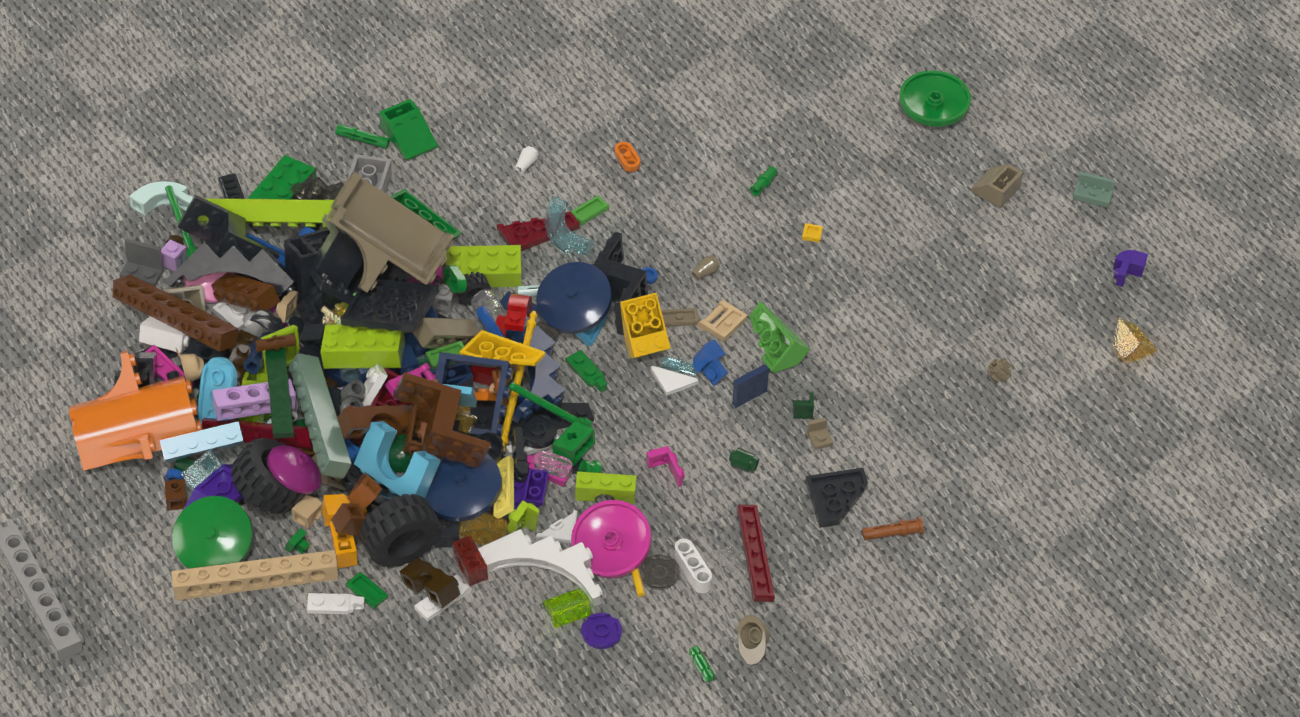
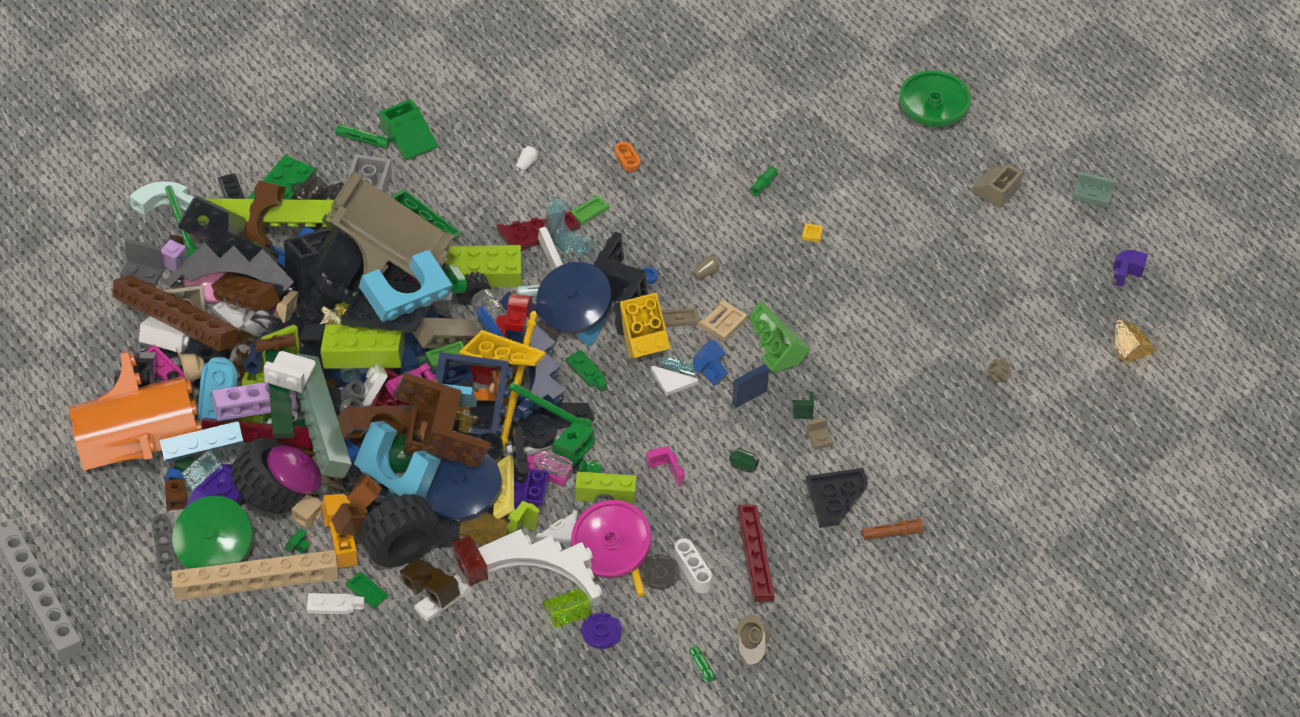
(162, 548): none -> dark grey beam
(266, 197): none -> reddish brown arch
(289, 371): none -> white bracket
(391, 303): none -> medium azure arch
(549, 248): none -> white tile

